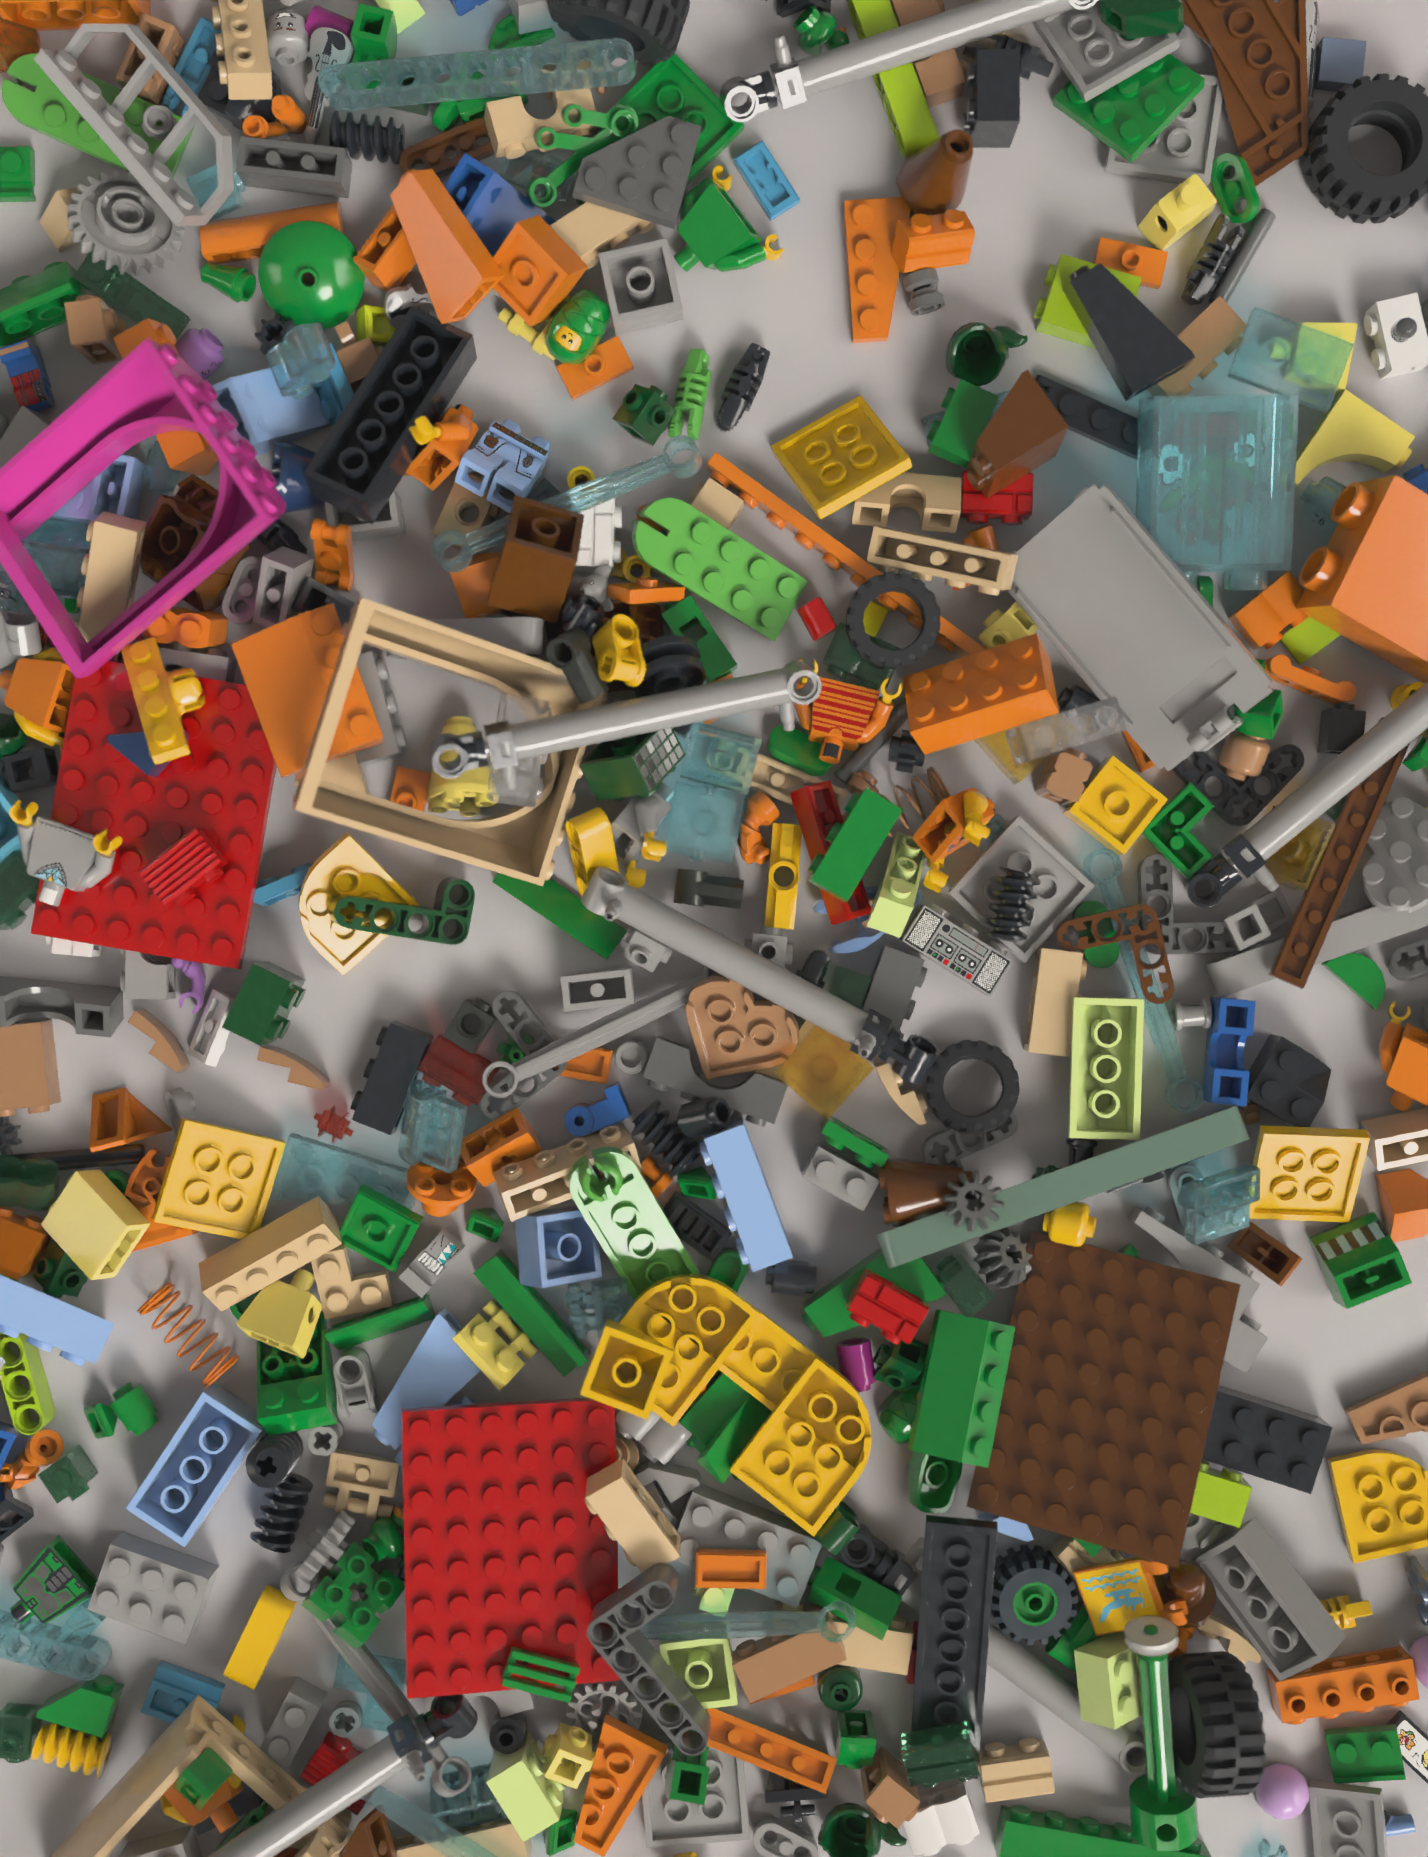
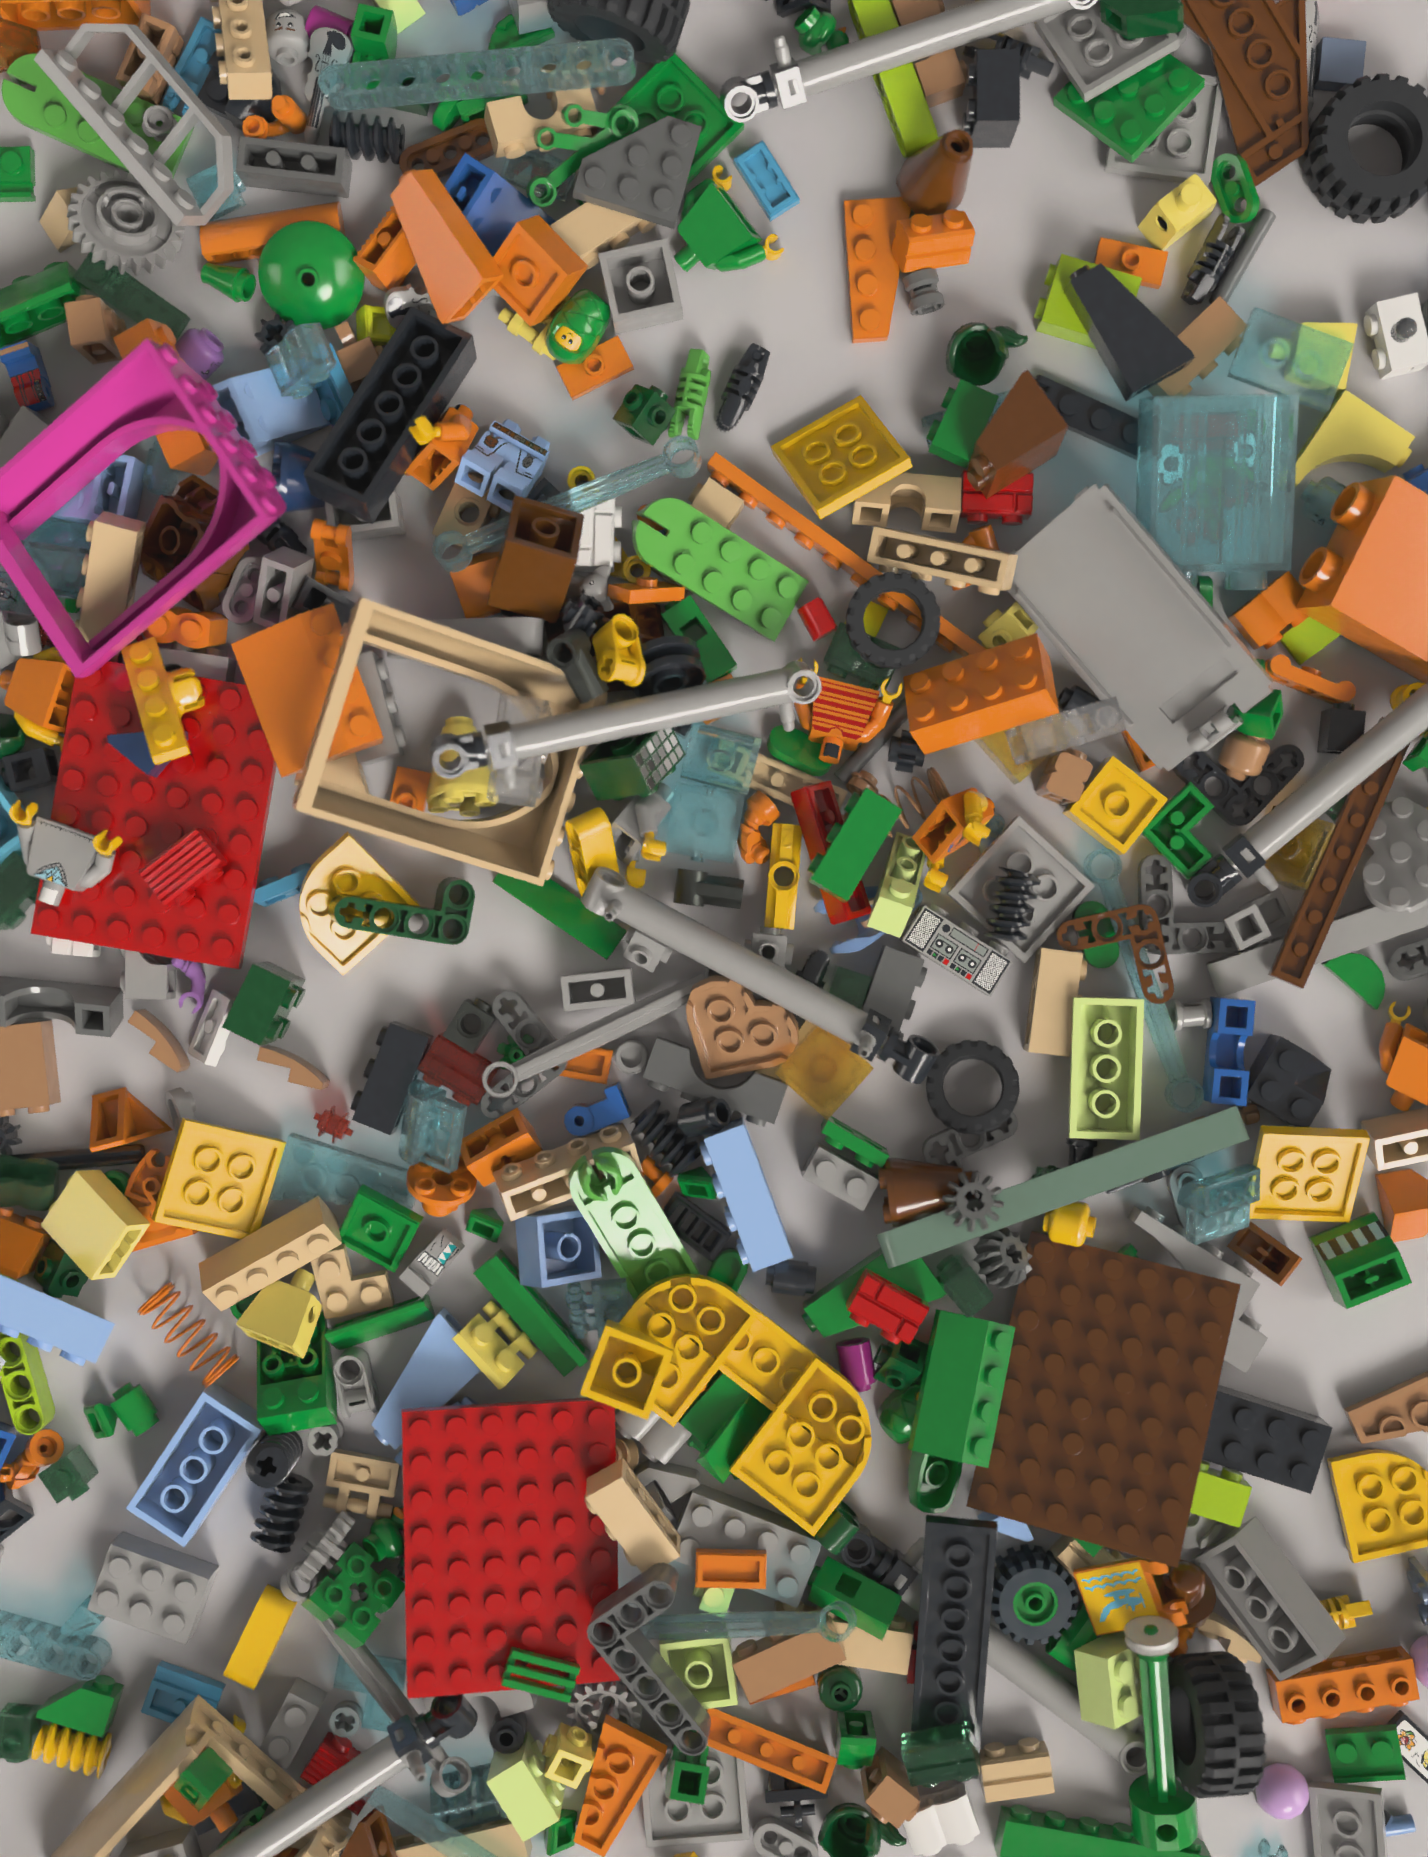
(52, 1584): torso -> none
(907, 1100): tan slope -> none

